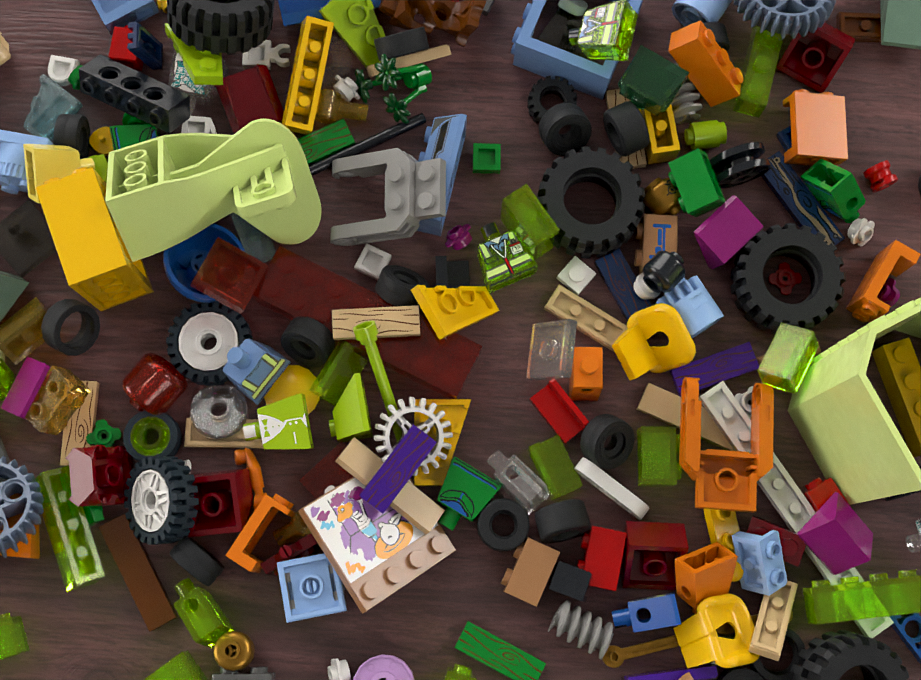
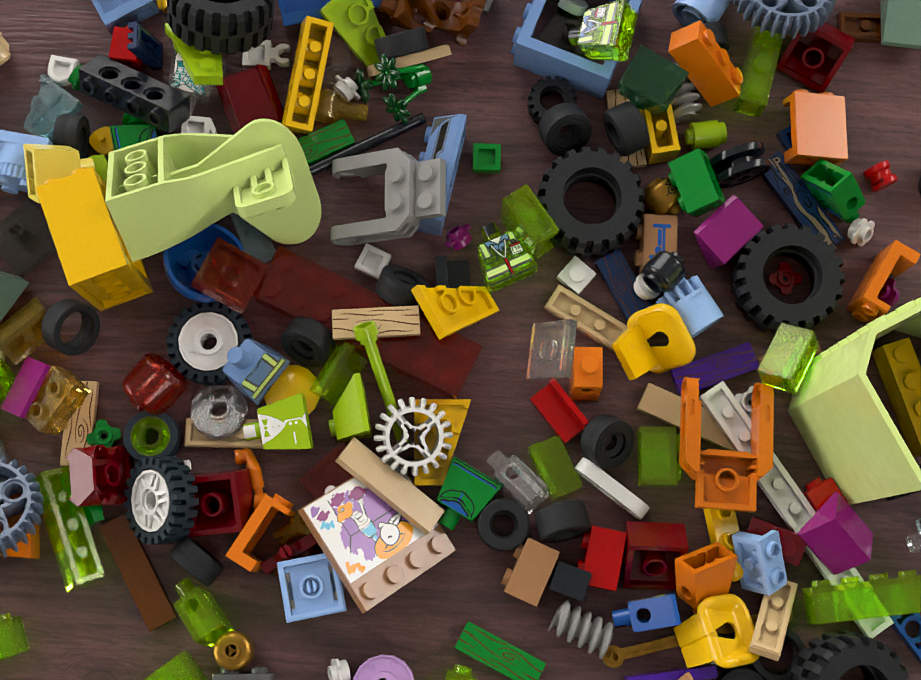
(397, 468): dark purple tile -> none

